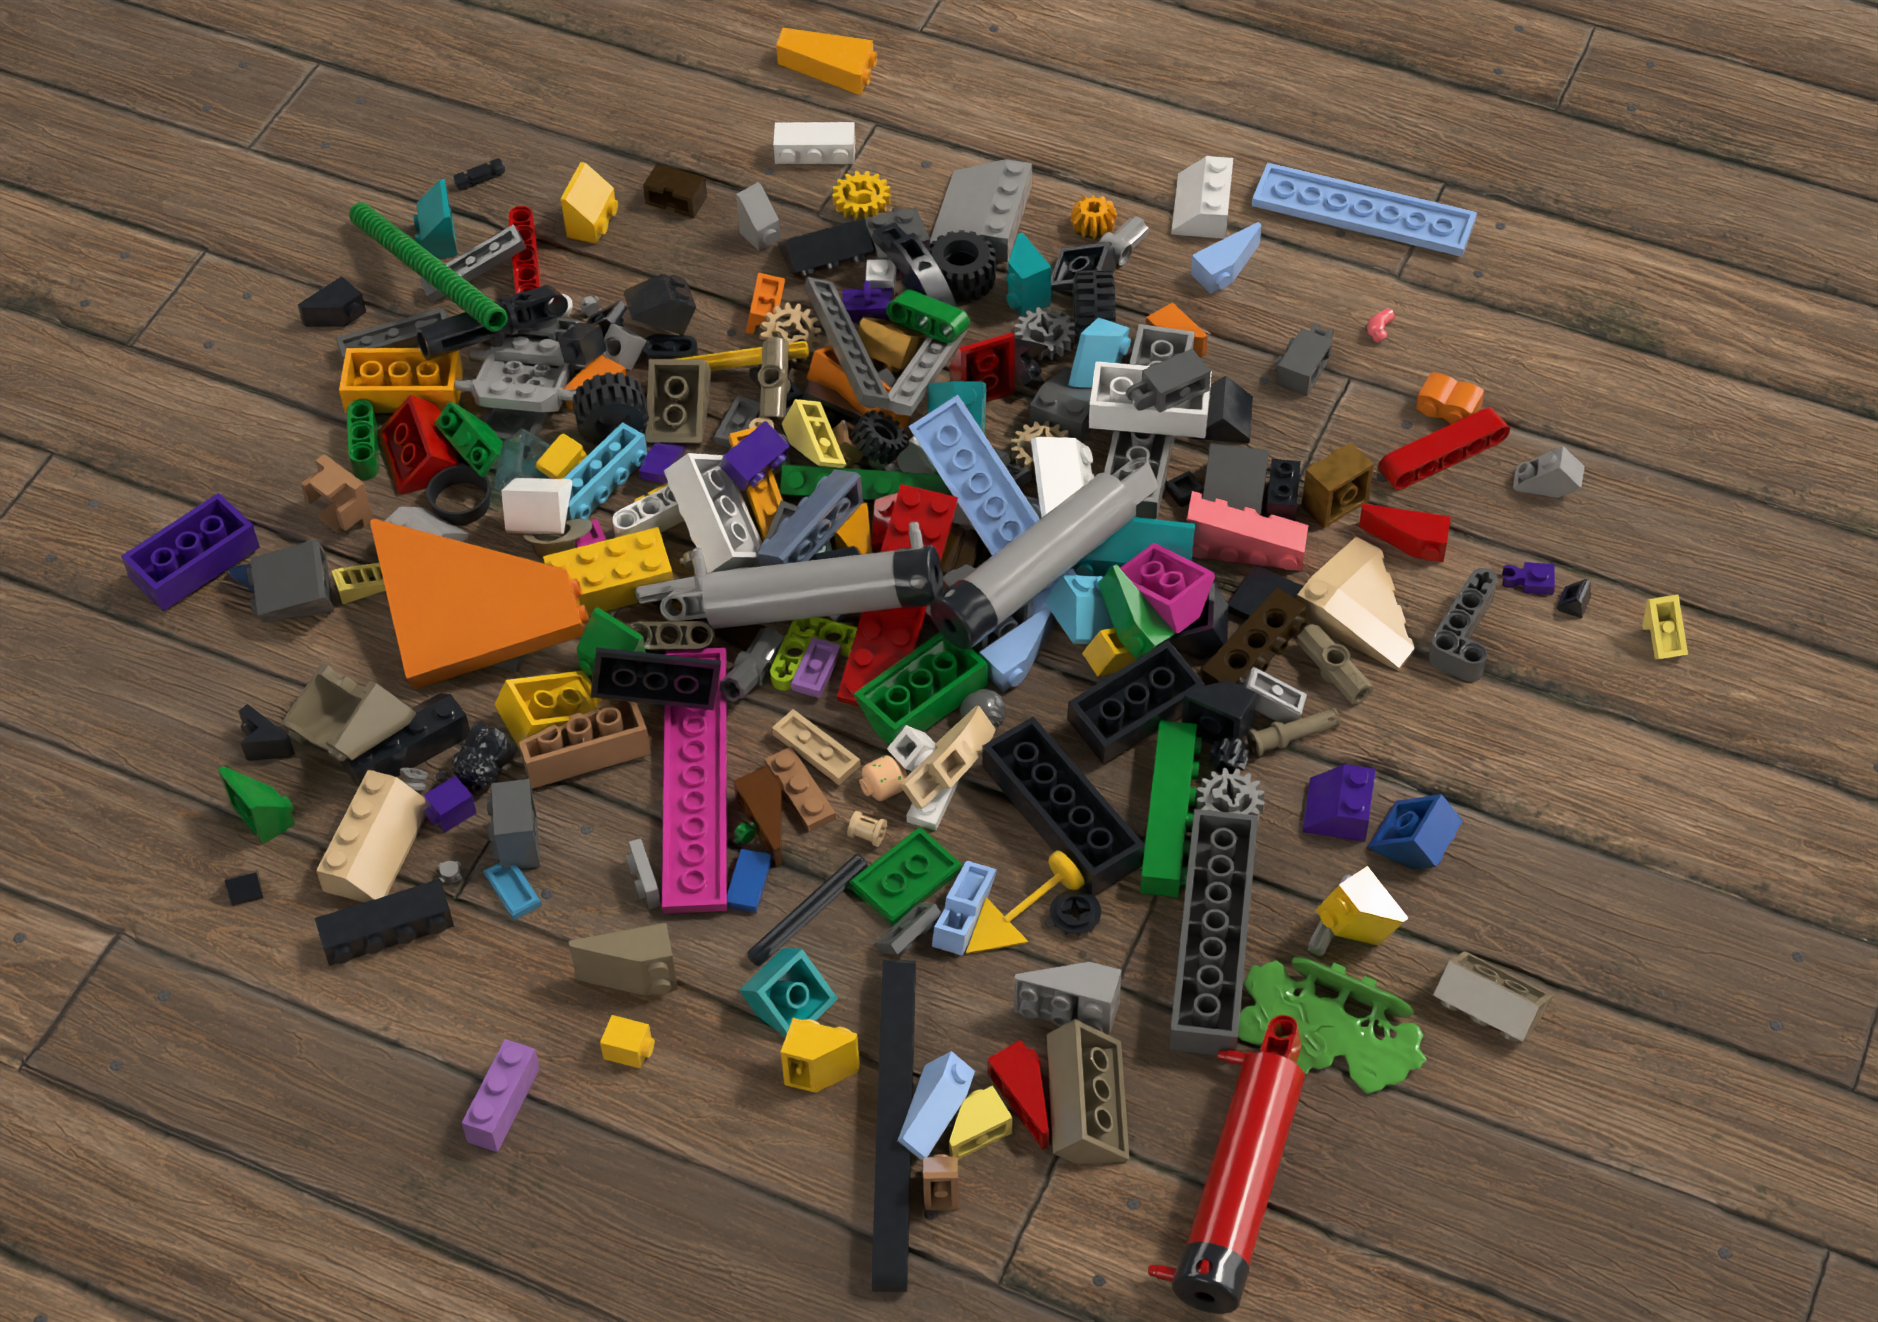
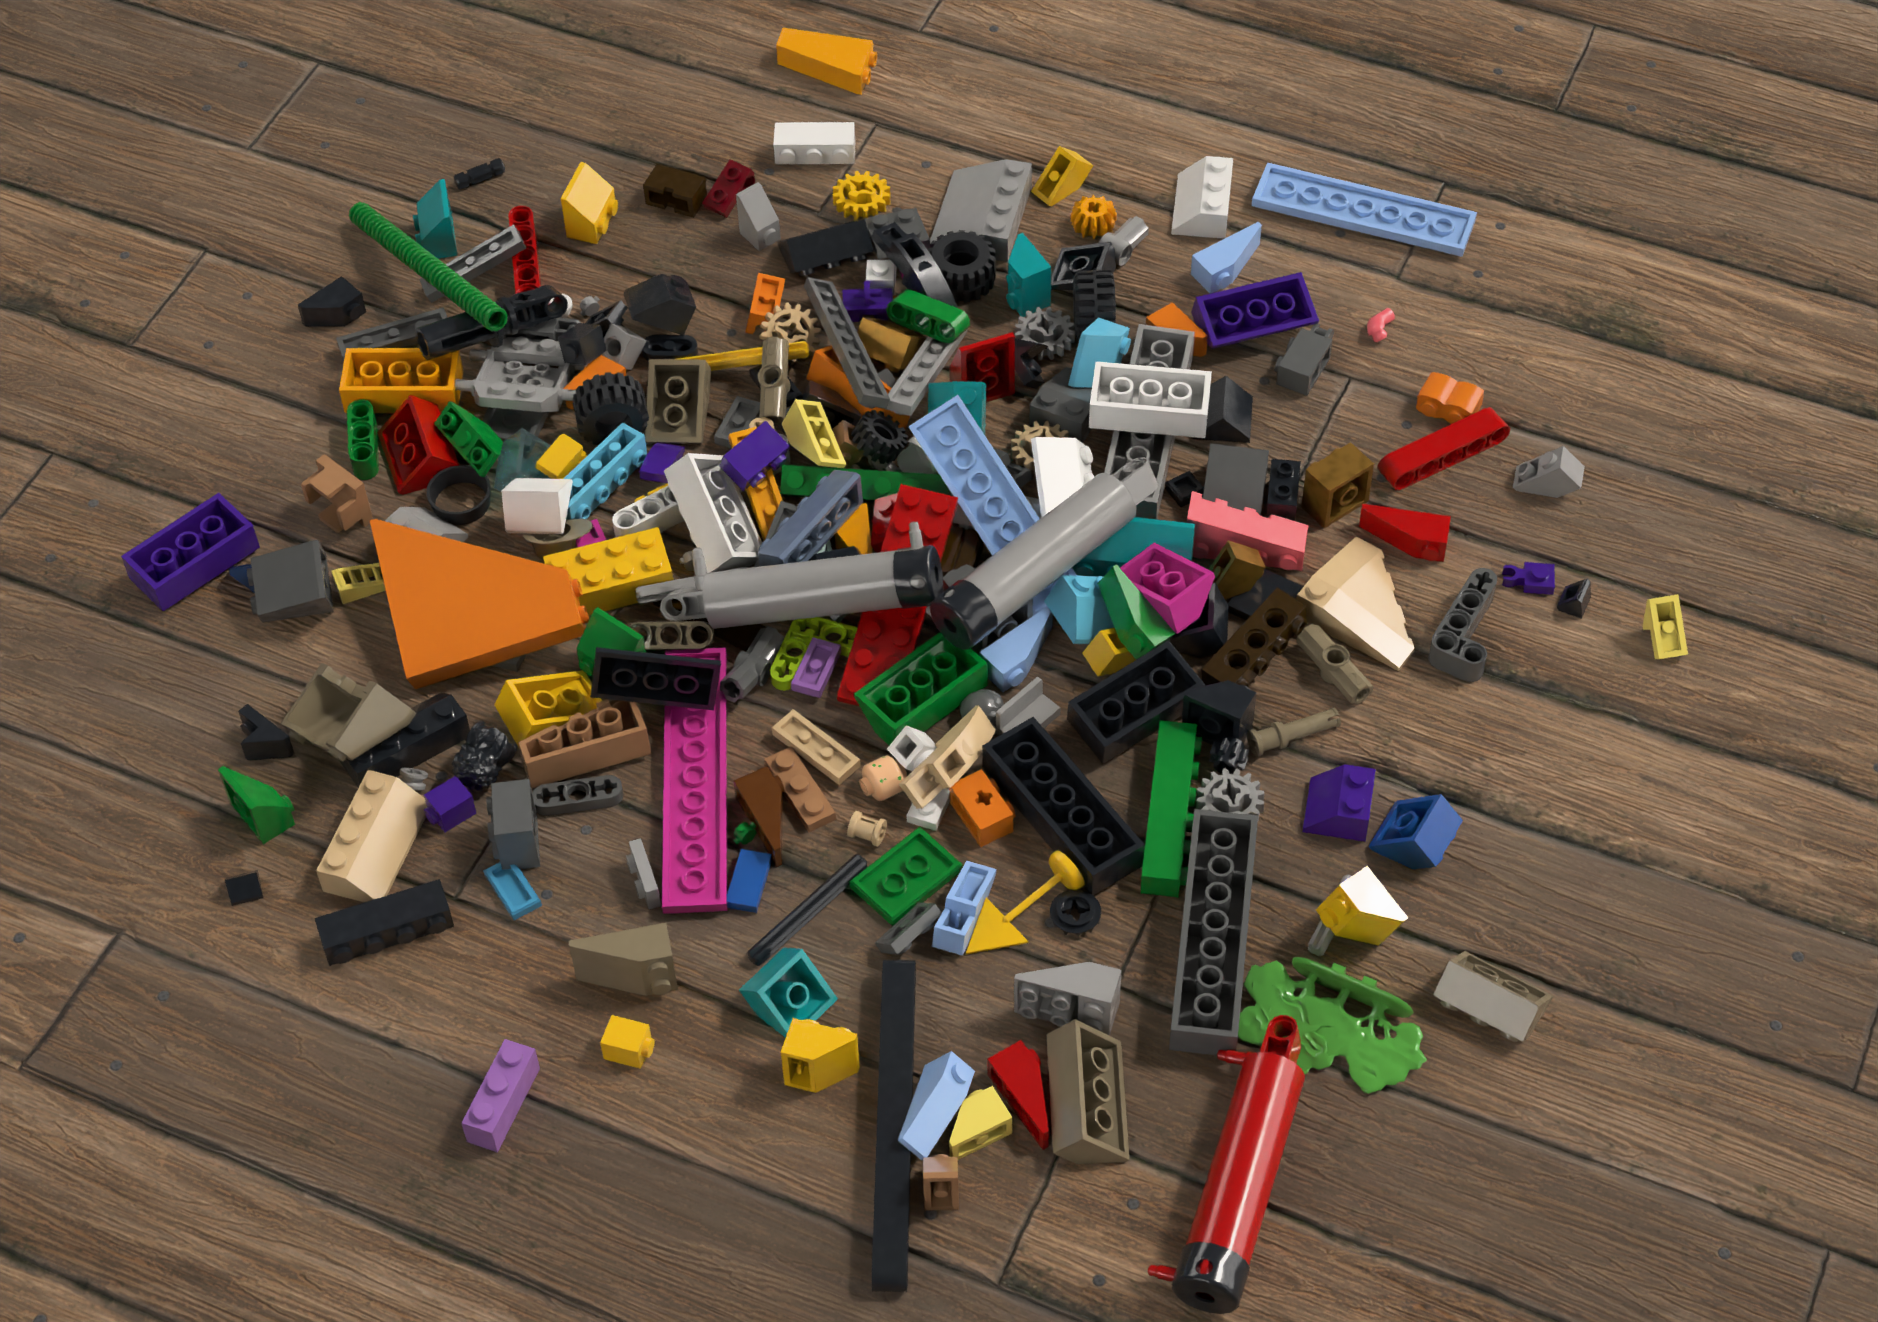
(449, 872): light grey piece -> none
(598, 783): none -> dark grey beam
(731, 181): none -> dark red plate
(982, 807): none -> orange brick
(1025, 705): none -> light grey panel
(1061, 176): none -> yellow slope
(1171, 382): dark grey brick -> none
(1237, 569): none -> pearl gold slope
(1254, 310): none -> dark purple slope
(1275, 697): light grey slope -> none

